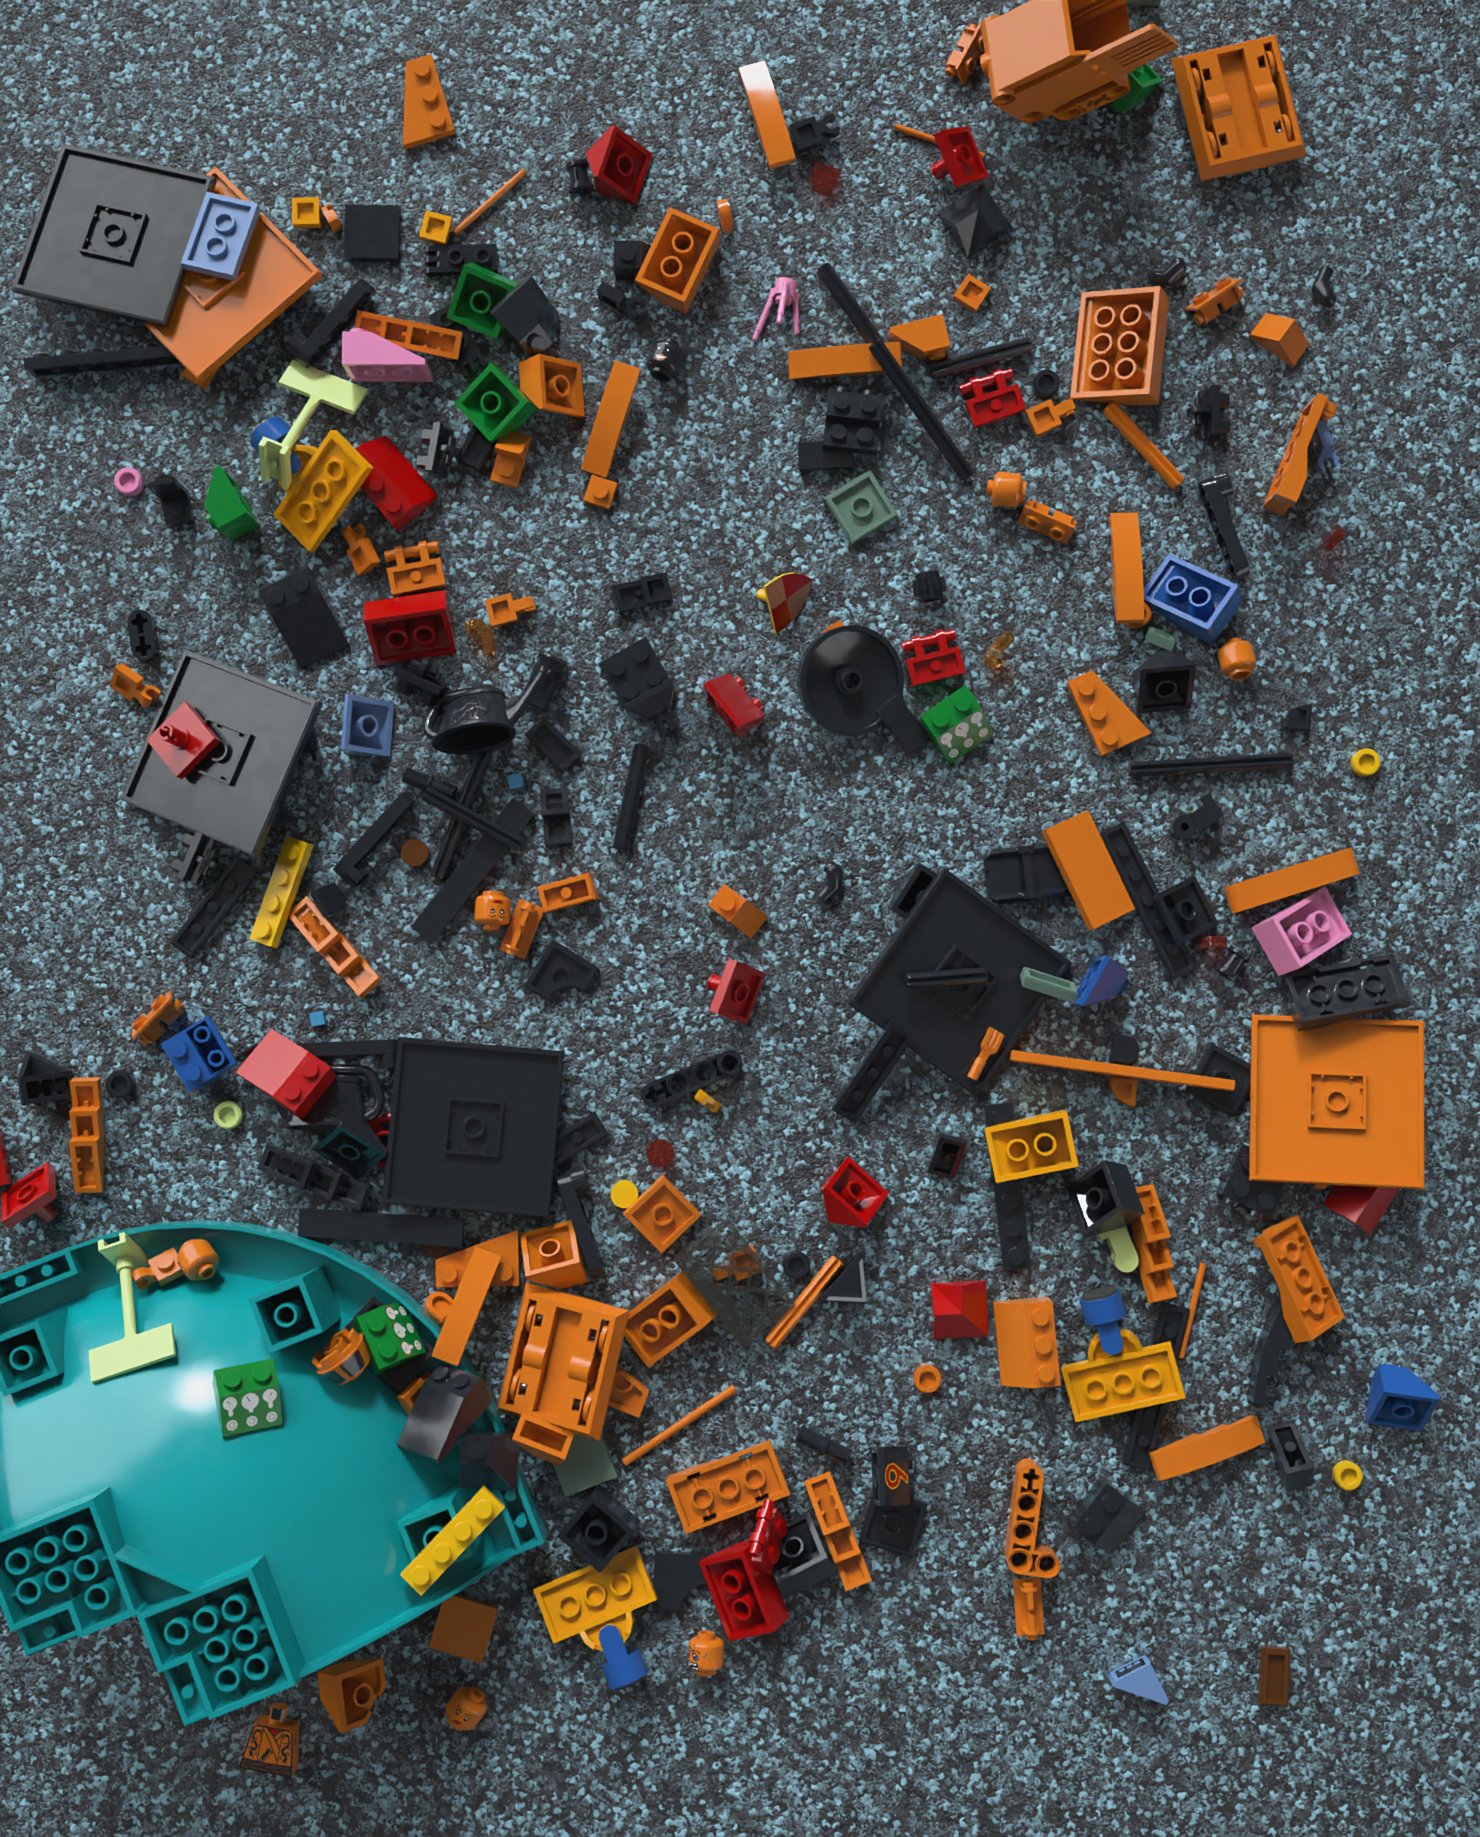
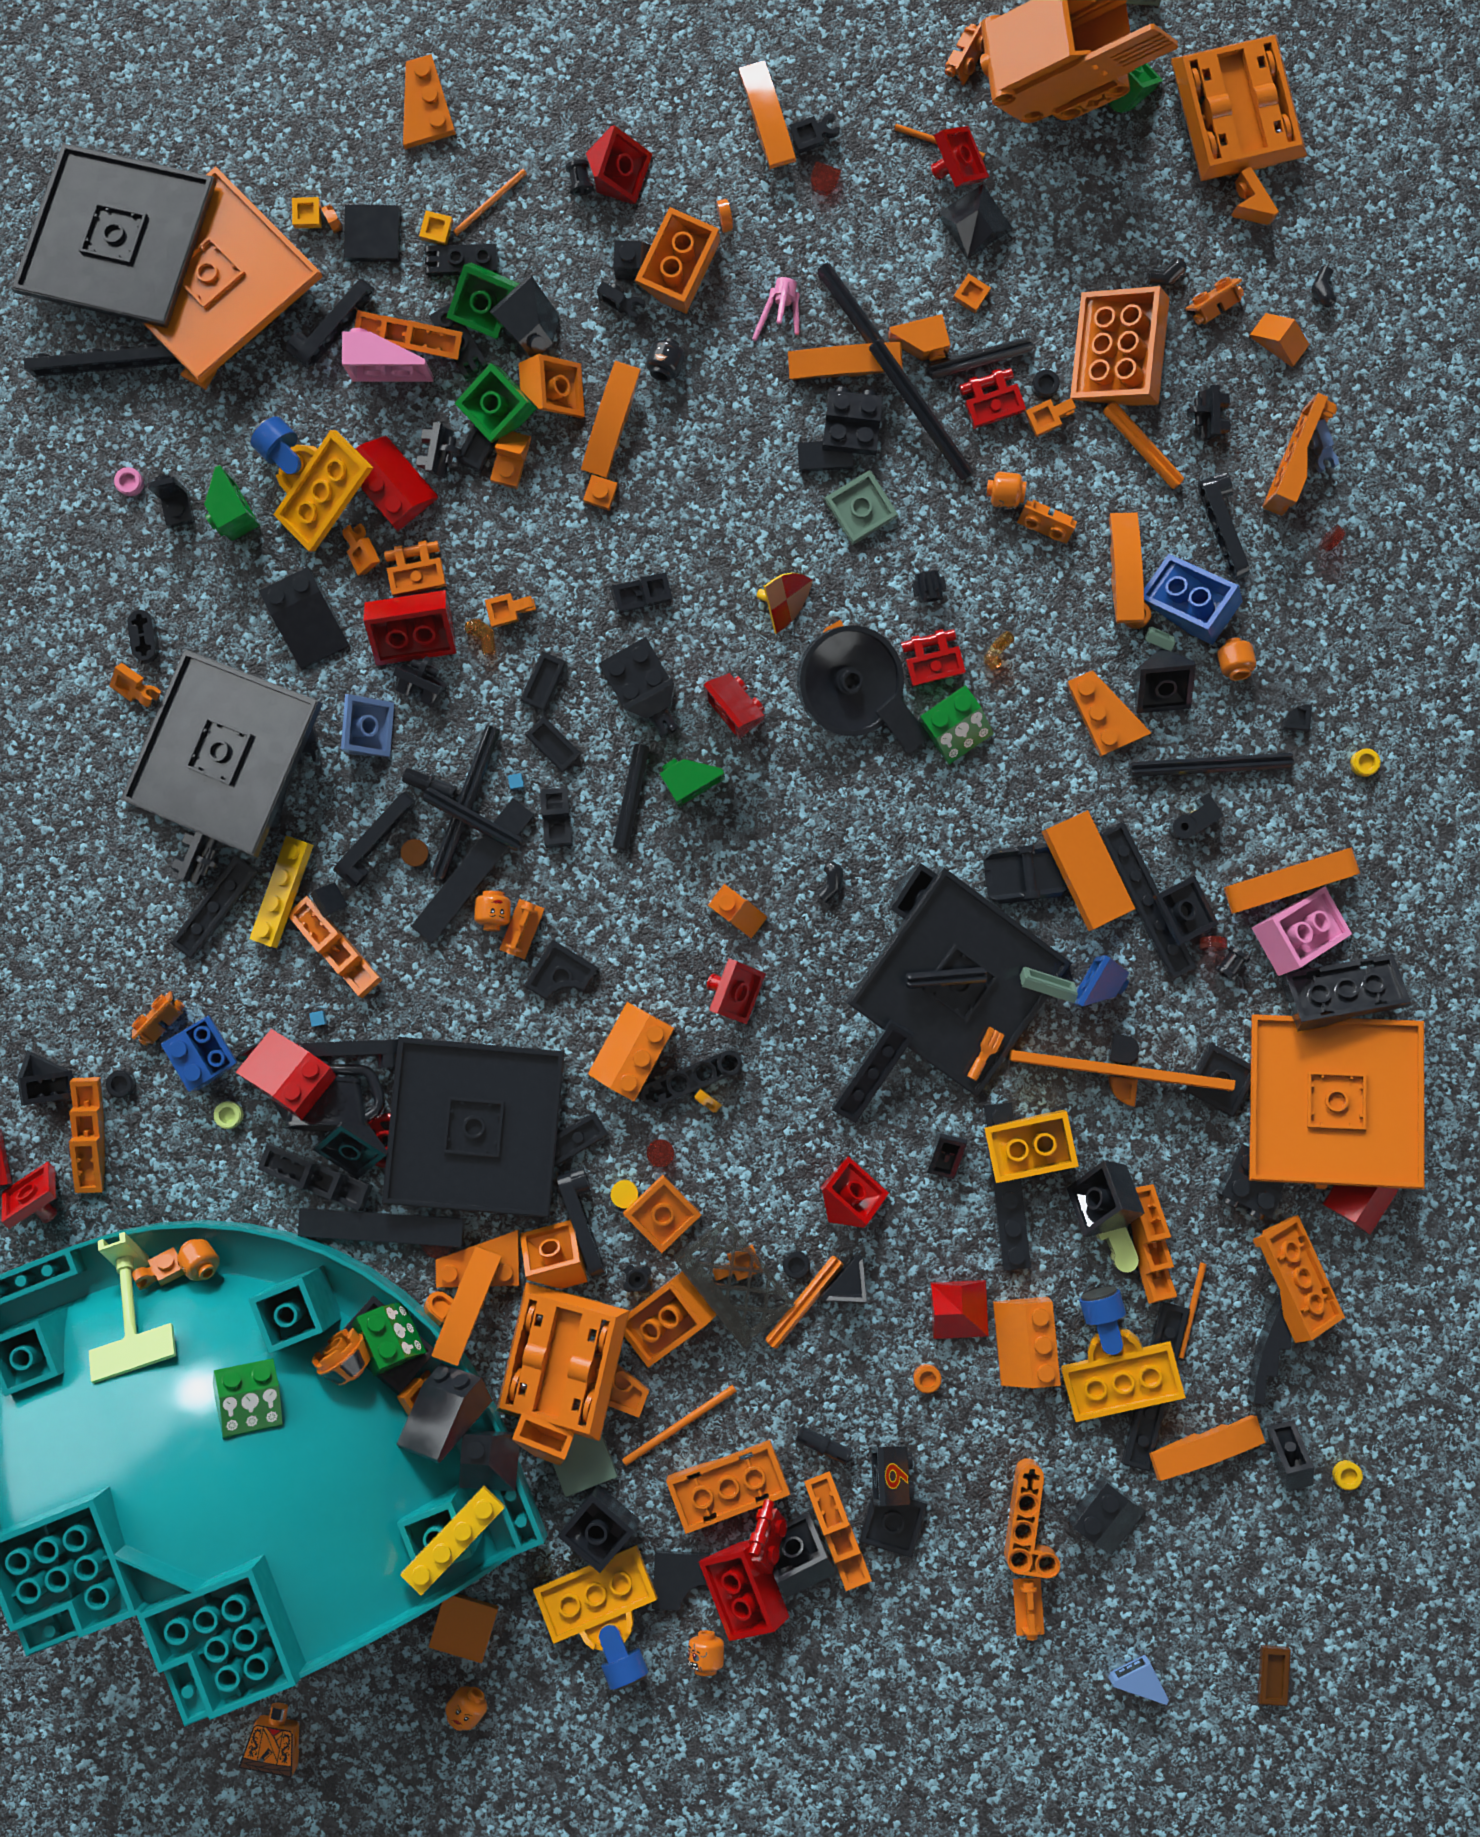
(183, 740): tile -> none
(220, 236): medium blue plate -> none
(320, 388): yellowish green piece -> none
(350, 1691): orange slope -> none
(479, 716): black piece -> none
(568, 892): orange slope -> none
(631, 1051): none -> orange slope
(632, 1285): none -> black plate
(689, 779): none -> green slope
(1257, 204): none -> orange slope
(1399, 1399): blue slope -> none

